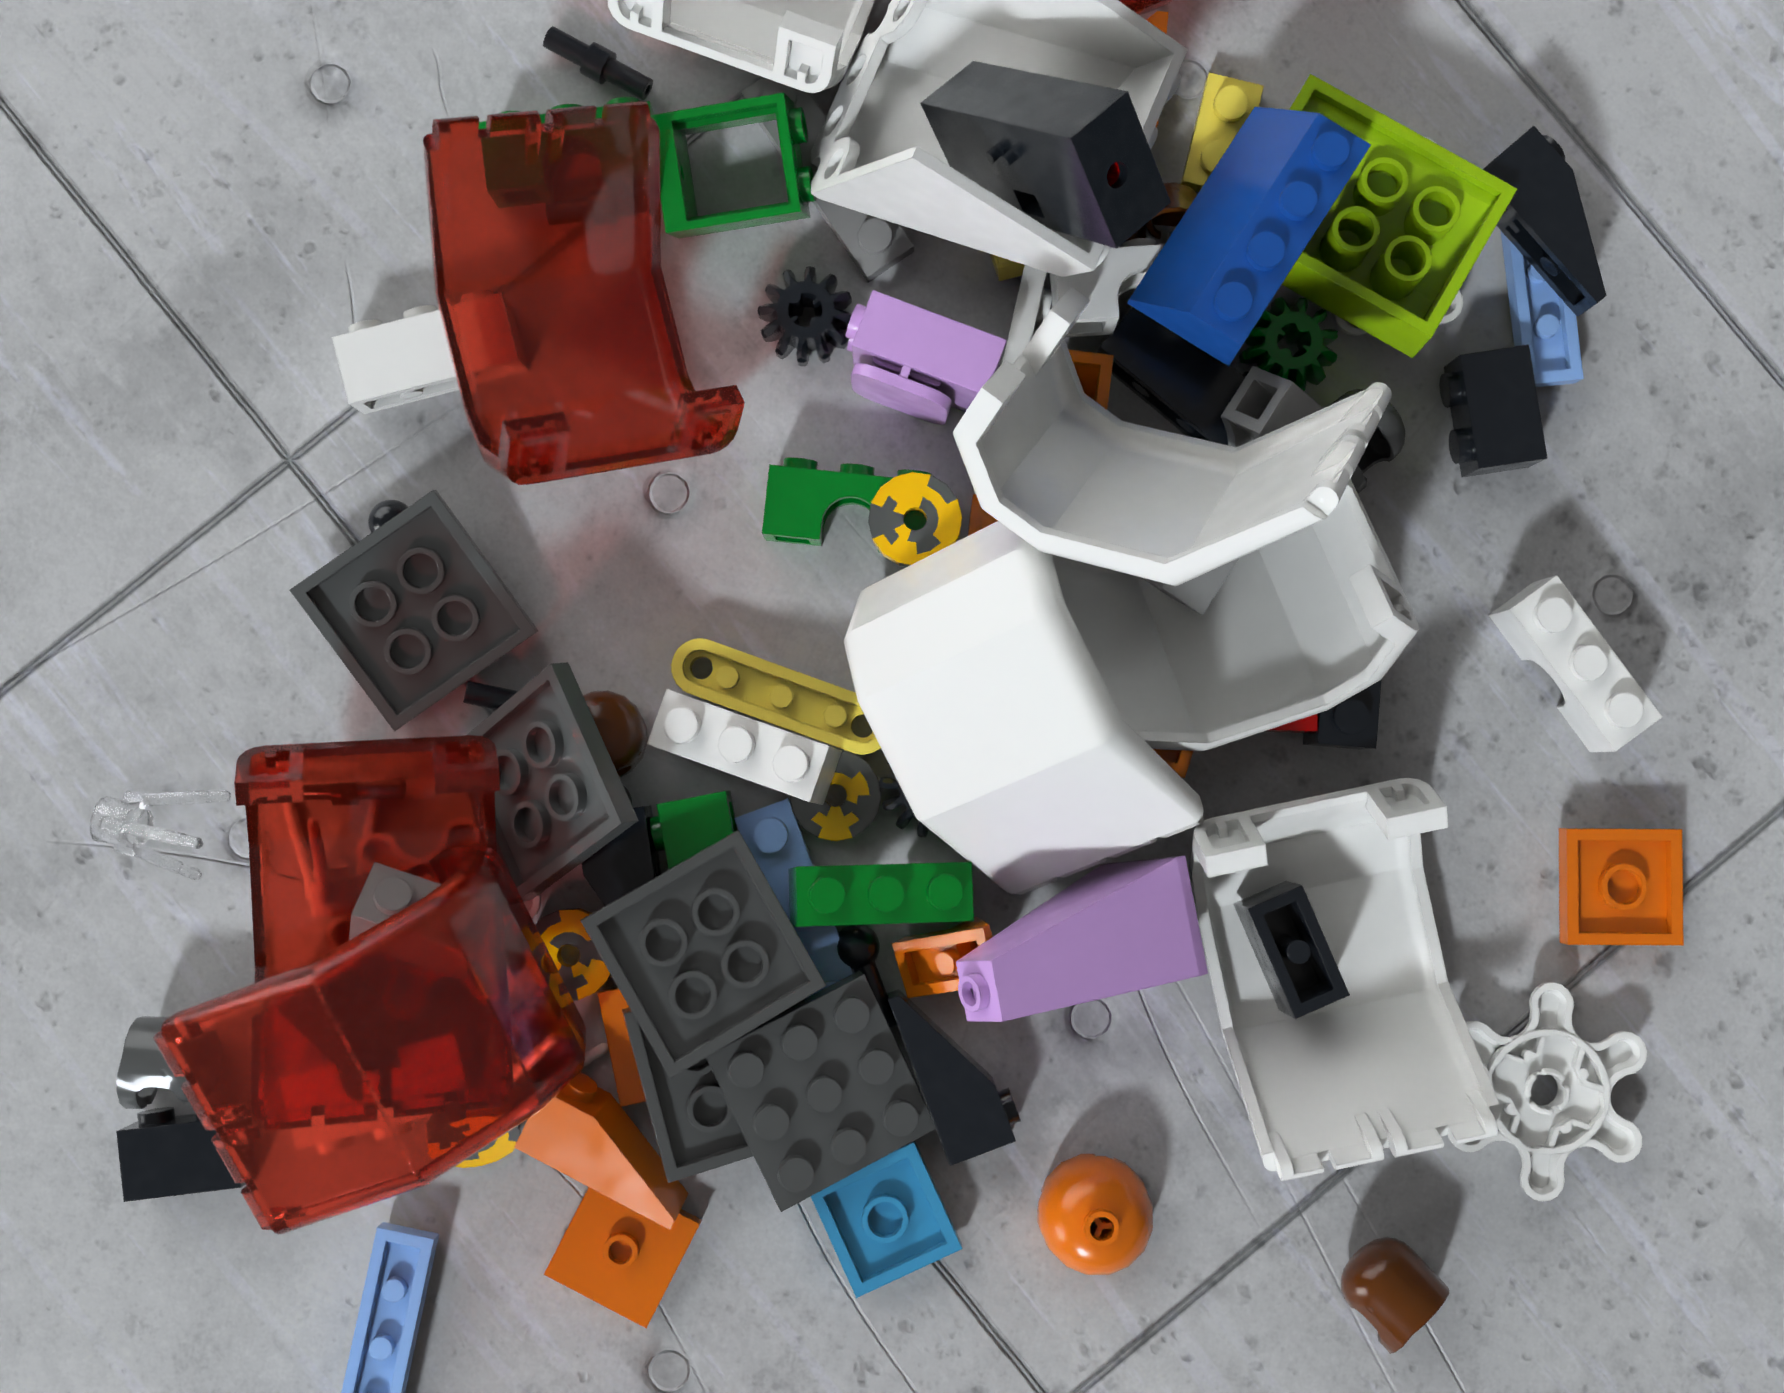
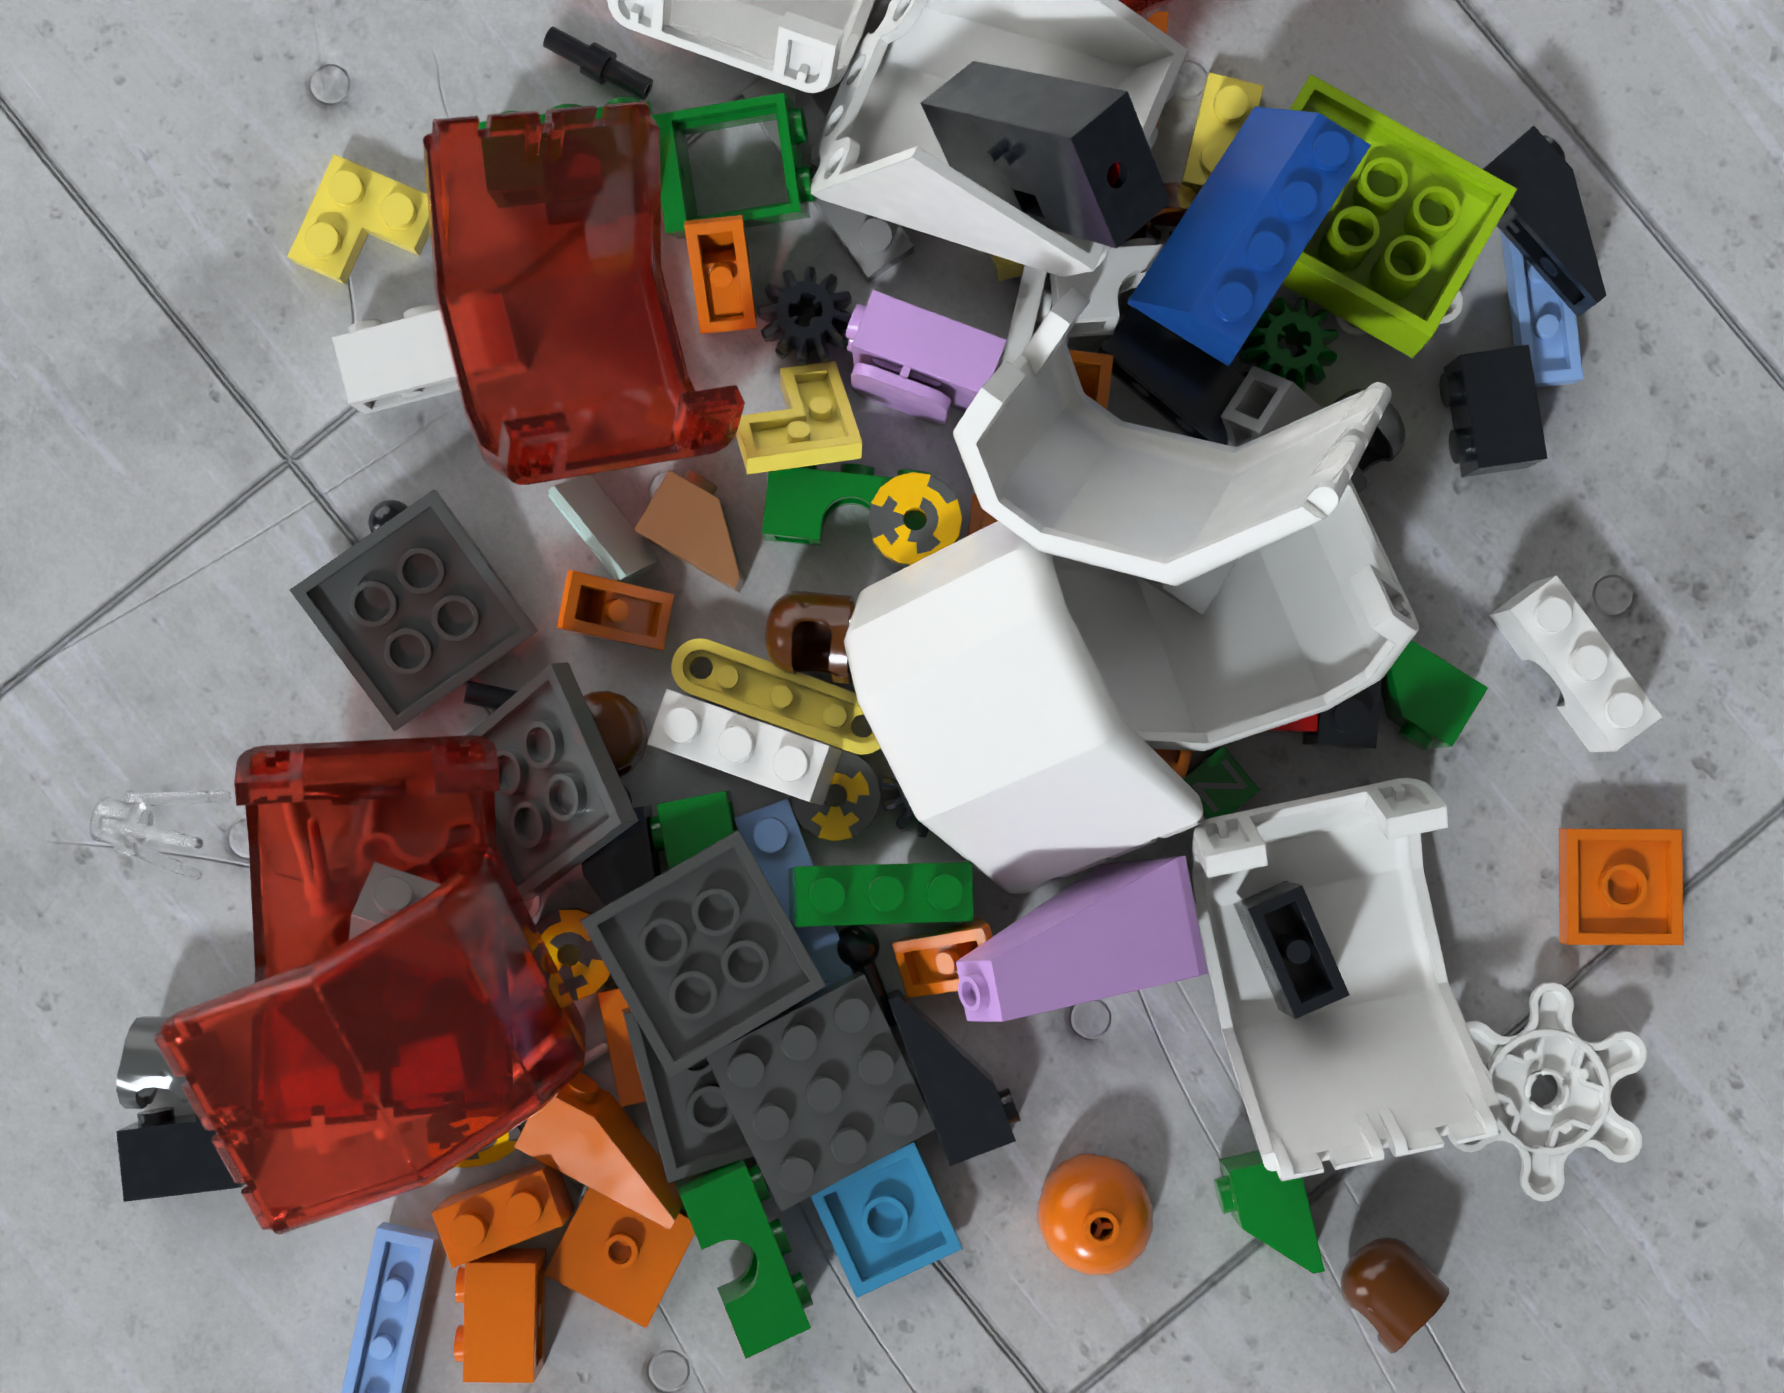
(351, 206): none -> light yellow plate
(502, 1212): none -> orange brick
(502, 1316): none -> orange brick
(603, 528): none -> light aqua slope
(614, 610): none -> orange slope
(693, 527): none -> medium nougat slope
(721, 273): none -> orange slope
(765, 1300): none -> green arch
(809, 633): none -> reddish brown helmet
(812, 429): none -> light yellow plate
(1220, 783): none -> green tile
(1269, 1208): none -> green slope
(1429, 698): none -> green slope

